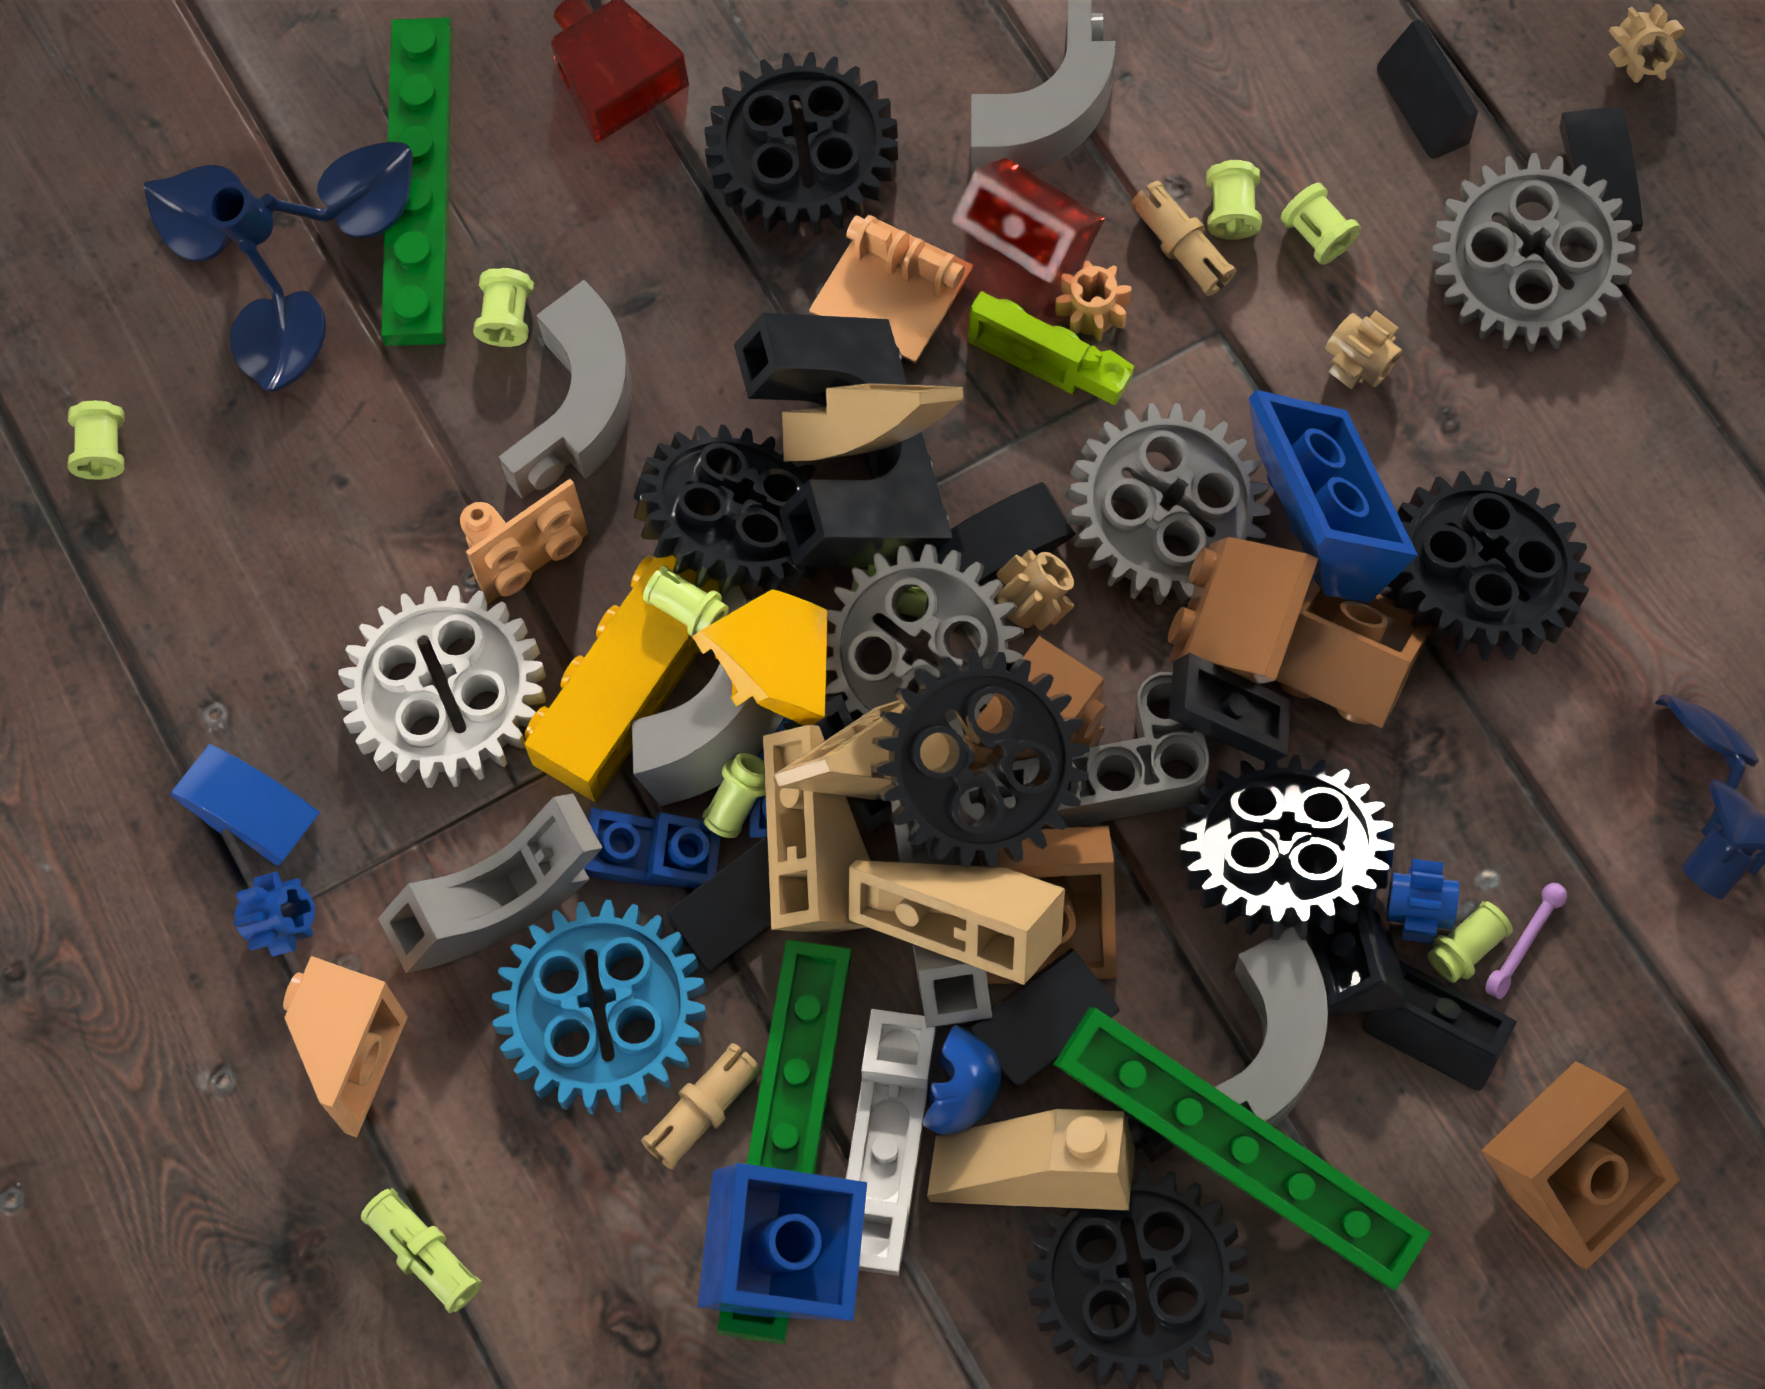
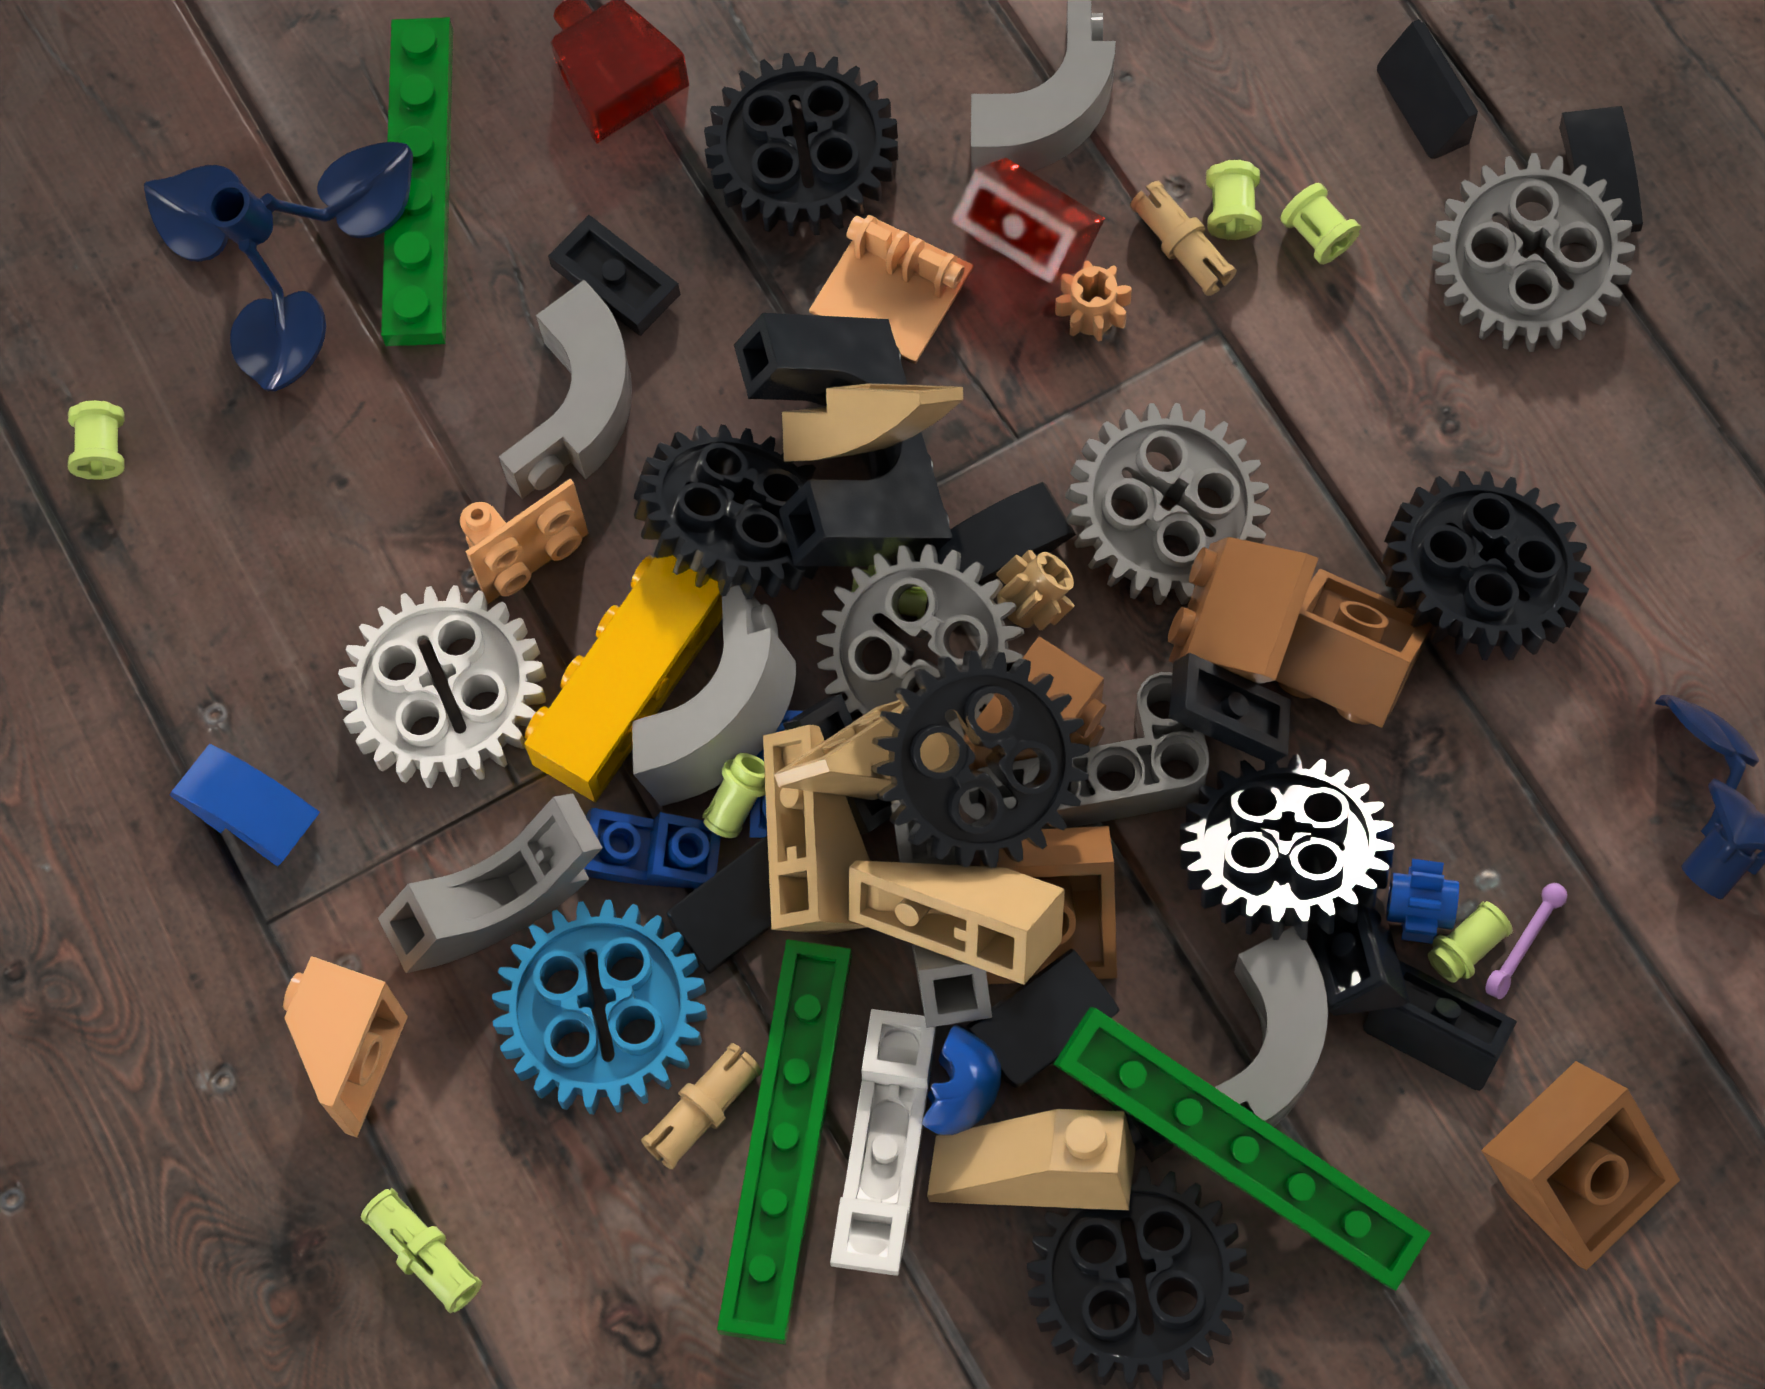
(274, 914): blue gear -> none
(503, 307): yellowish green bush -> none
(619, 274): none -> black plate
(684, 600): yellowish green pin -> none
(774, 654): yellow slope -> none
(782, 1243): blue slope -> none
(1046, 350): lime hinge -> none
(1330, 495): blue slope -> none
(1363, 349): tan gear -> none
(1641, 29): tan gear -> none

